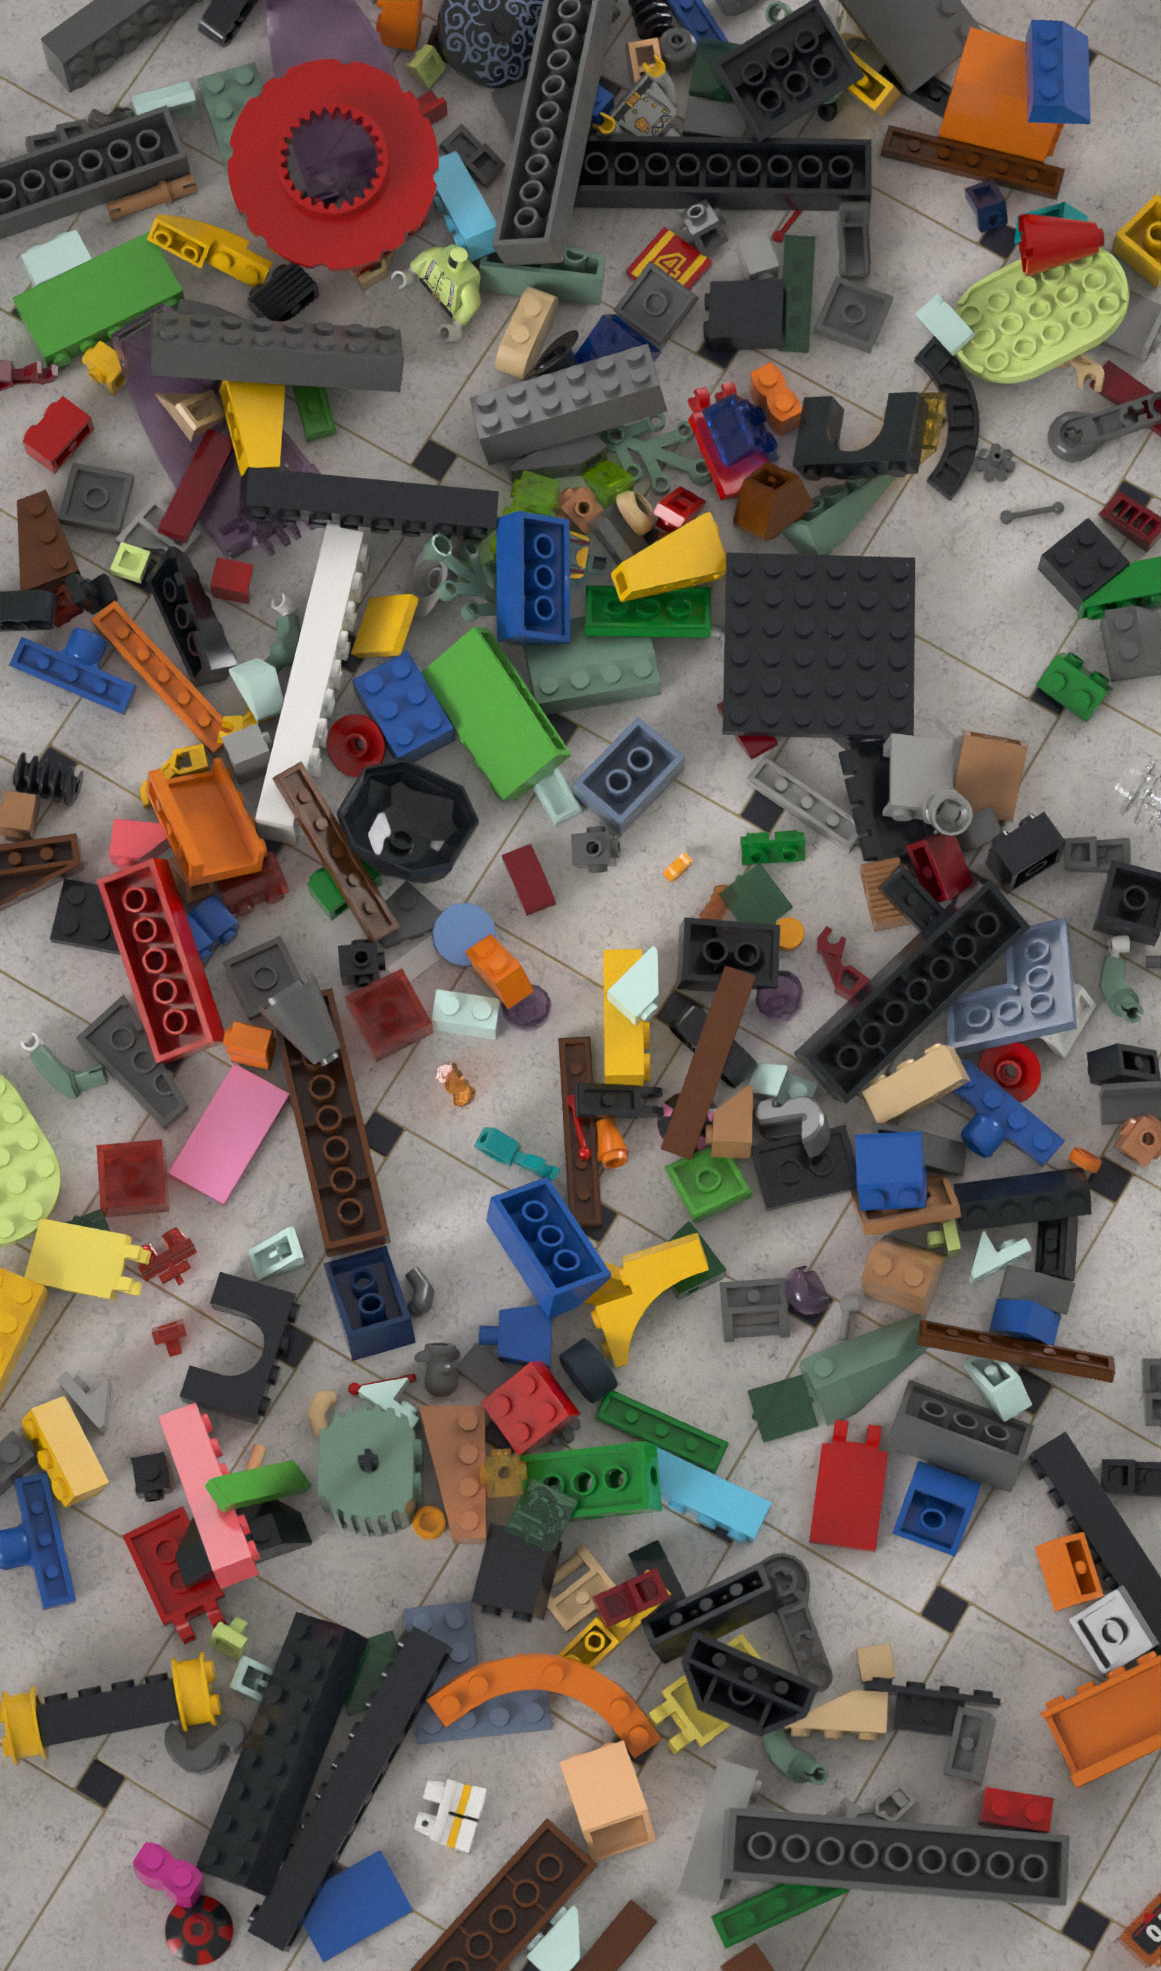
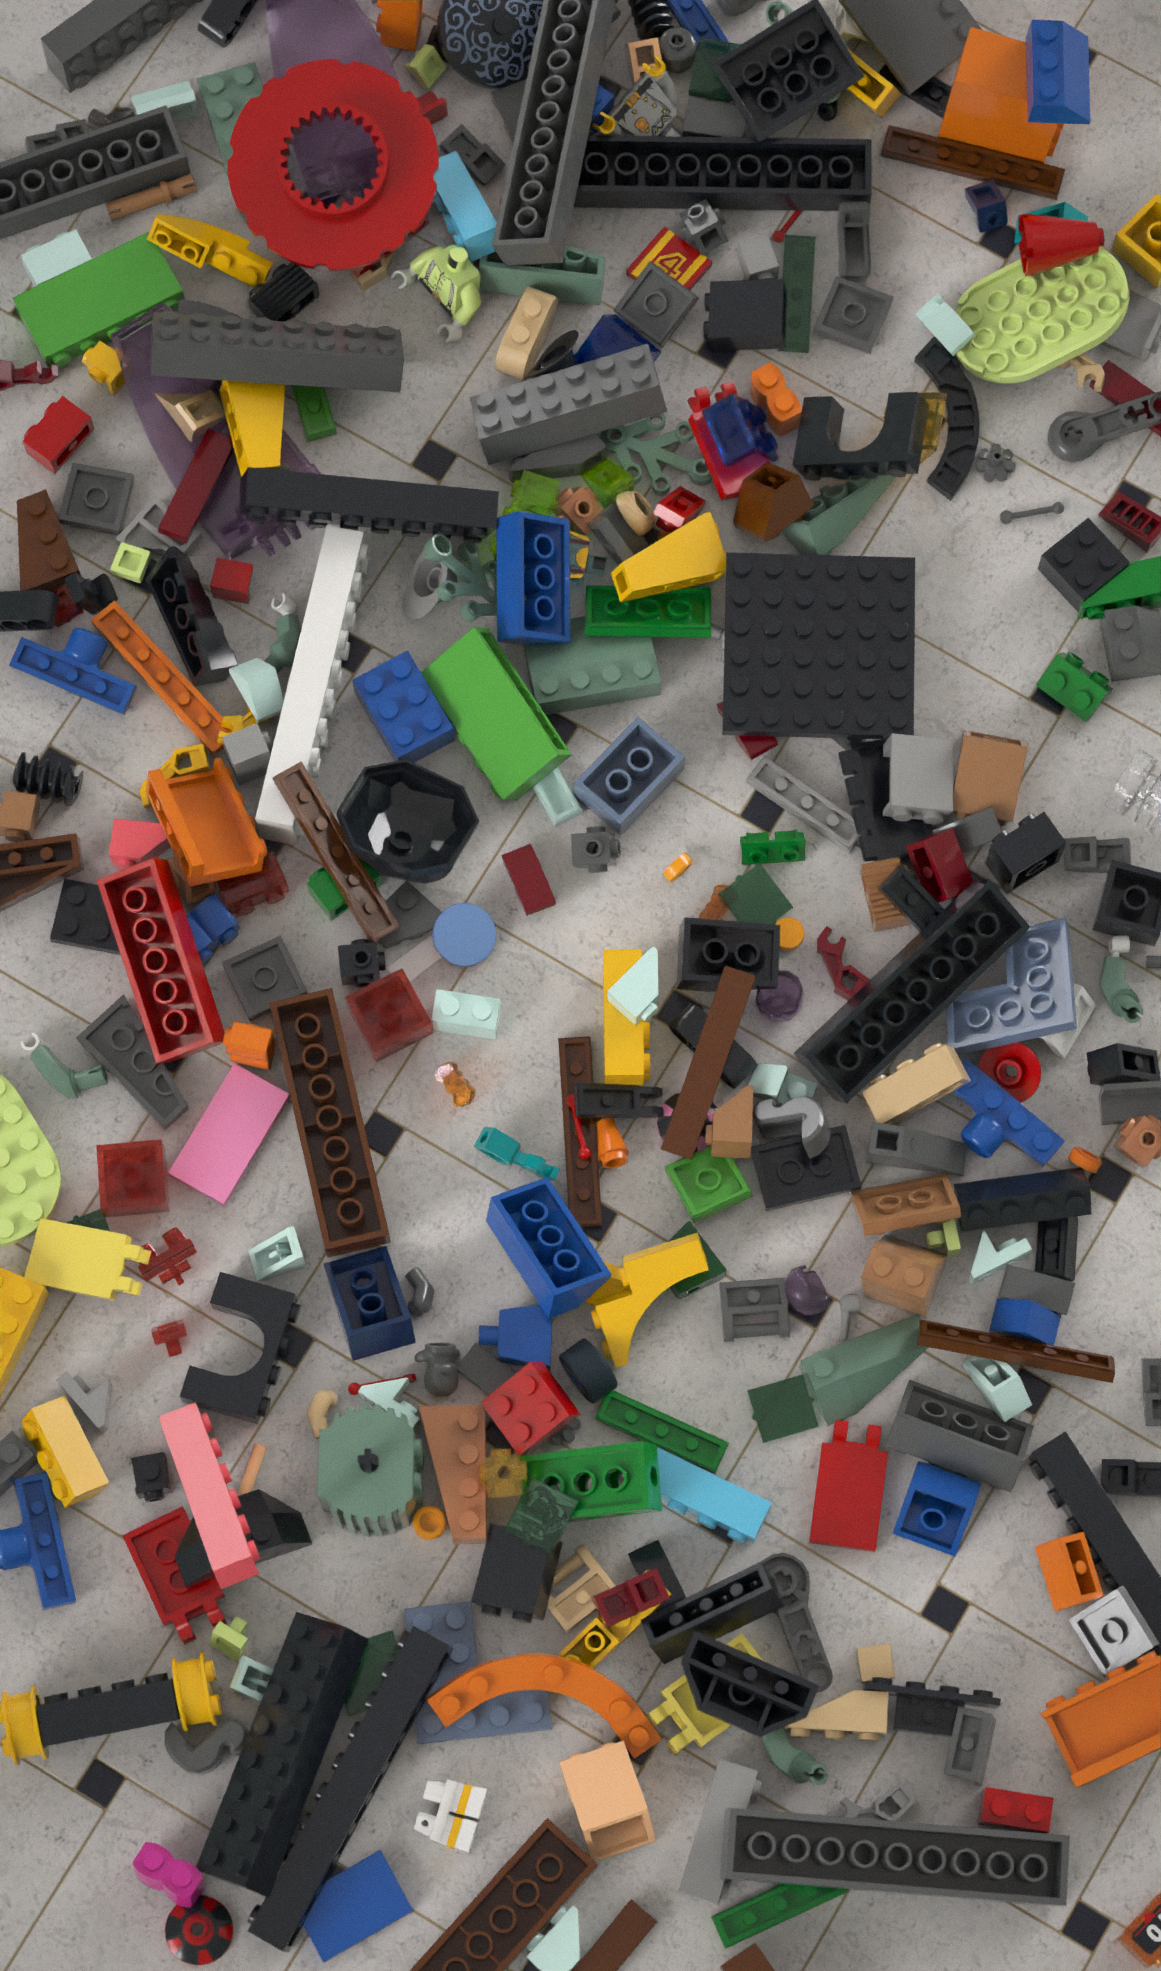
(257, 1485): bright green tile -> none
(304, 1020): dark grey cone -> none
(344, 746): red dish -> none
(385, 626): yellow tile -> none
(499, 971): orange brick -> none
(530, 1012): clear purple hair -> none
(891, 1171): blue slope -> none
(947, 810): light grey wheel -> none

